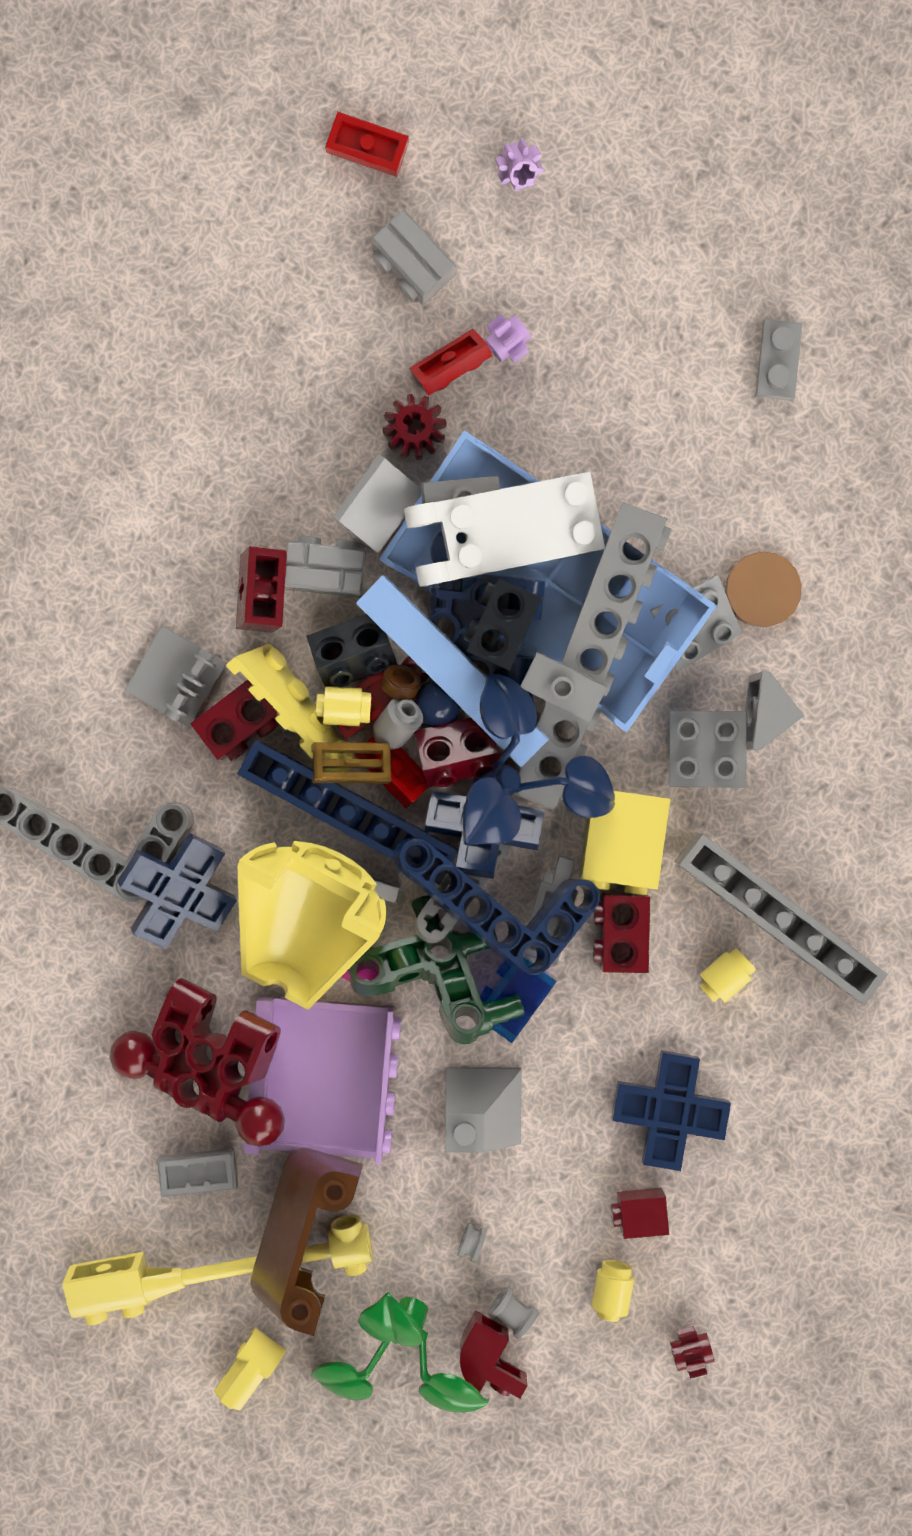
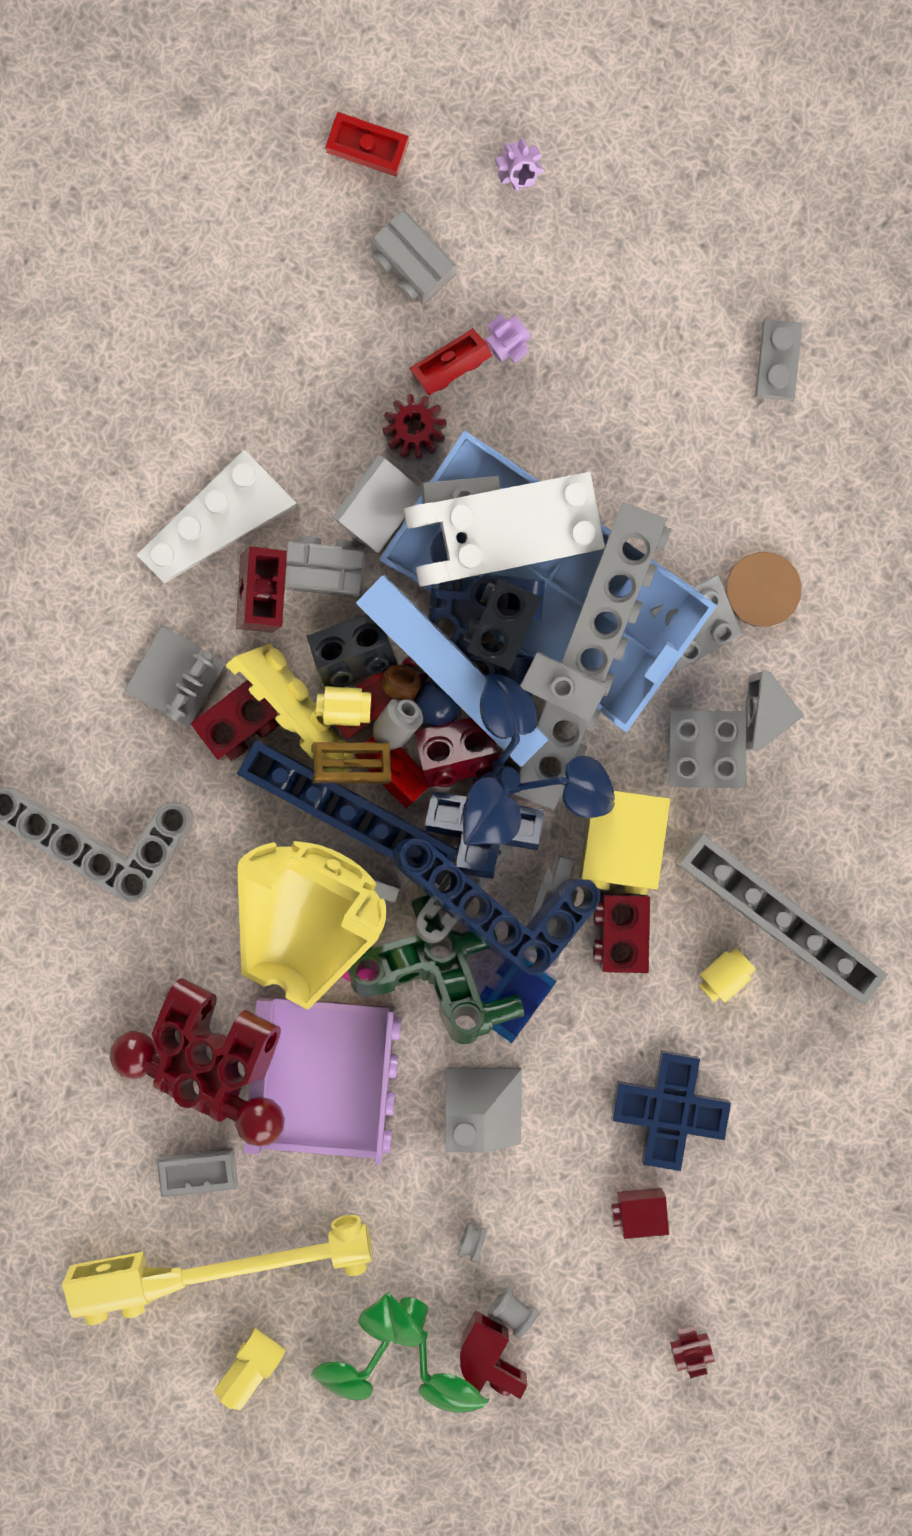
(177, 890): plate -> none
(222, 513): none -> white wing
(306, 1183): reddish brown windscreen -> none
(613, 1290): light yellow brick -> none

